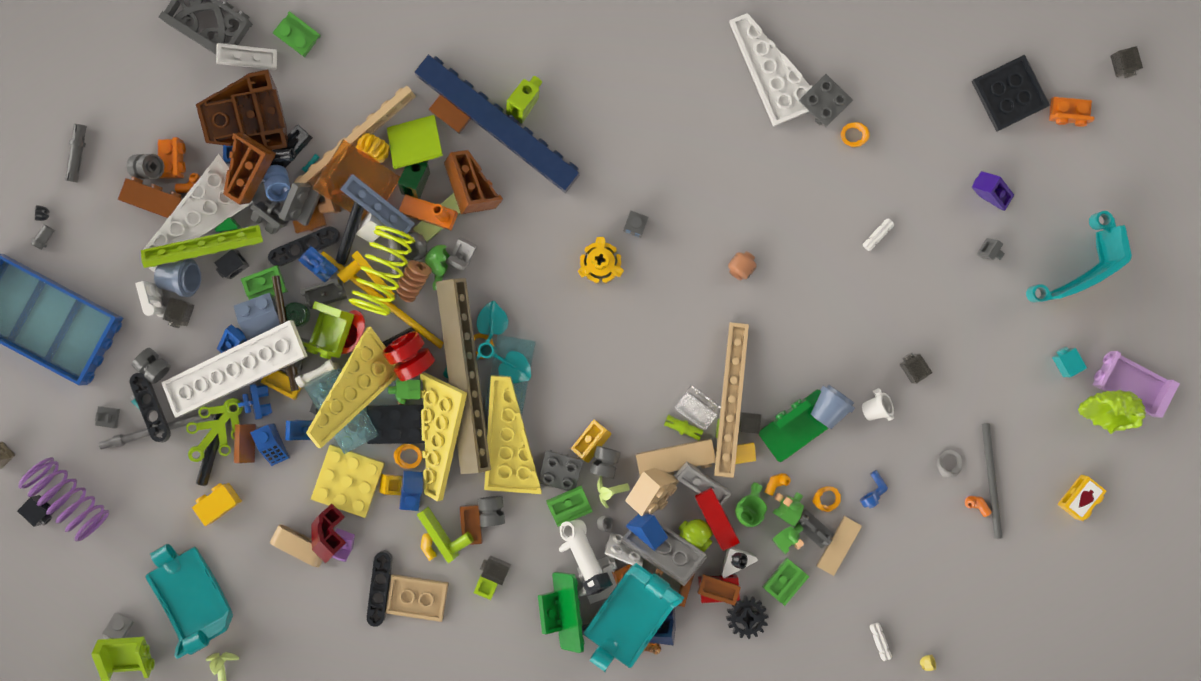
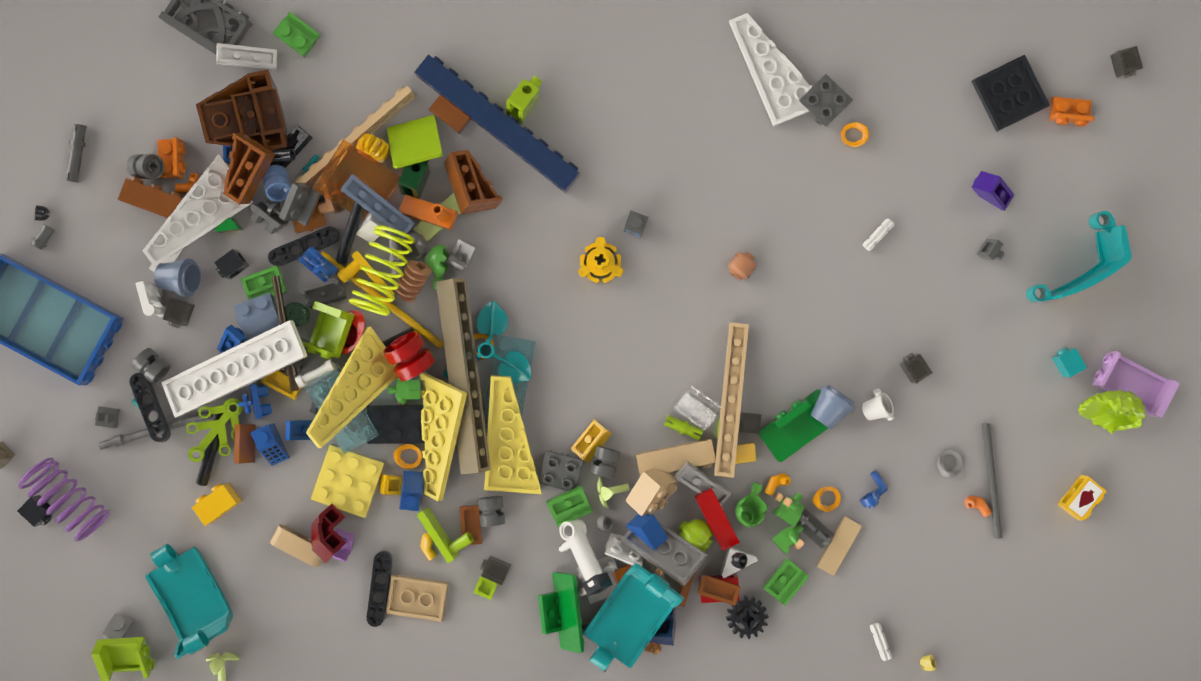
(201, 246): lime plate -> none

